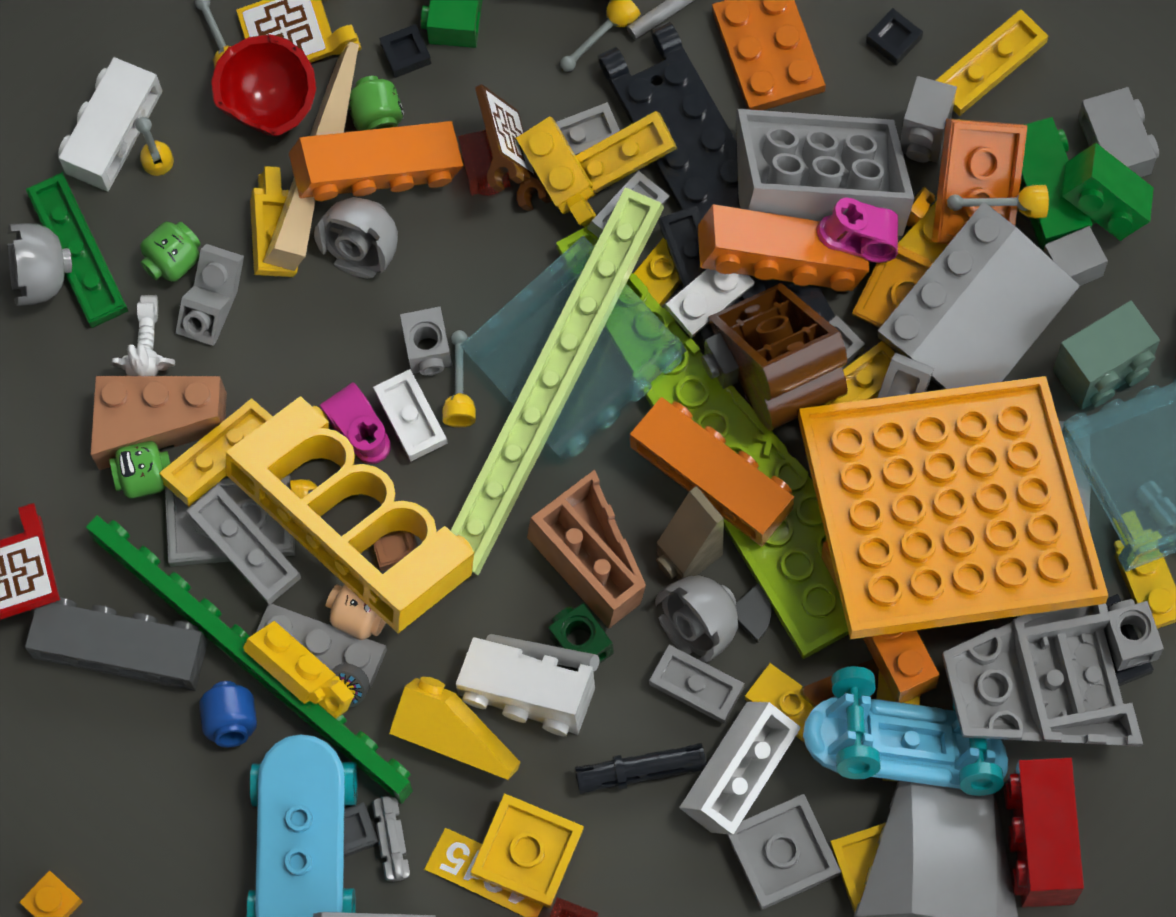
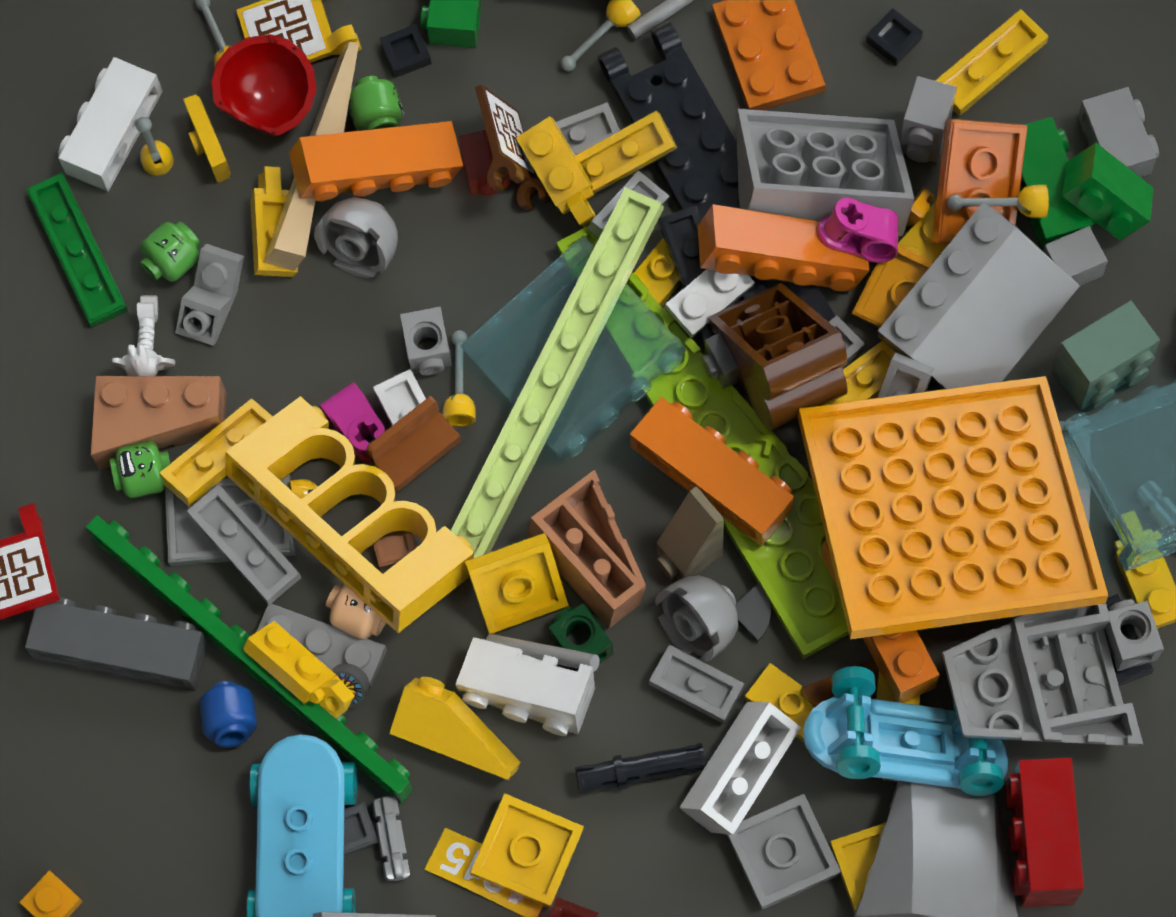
(36, 263): light grey cylinder -> none
(205, 139): none -> yellow plate
(413, 443): none -> dark orange panel
(517, 583): none -> yellow plate

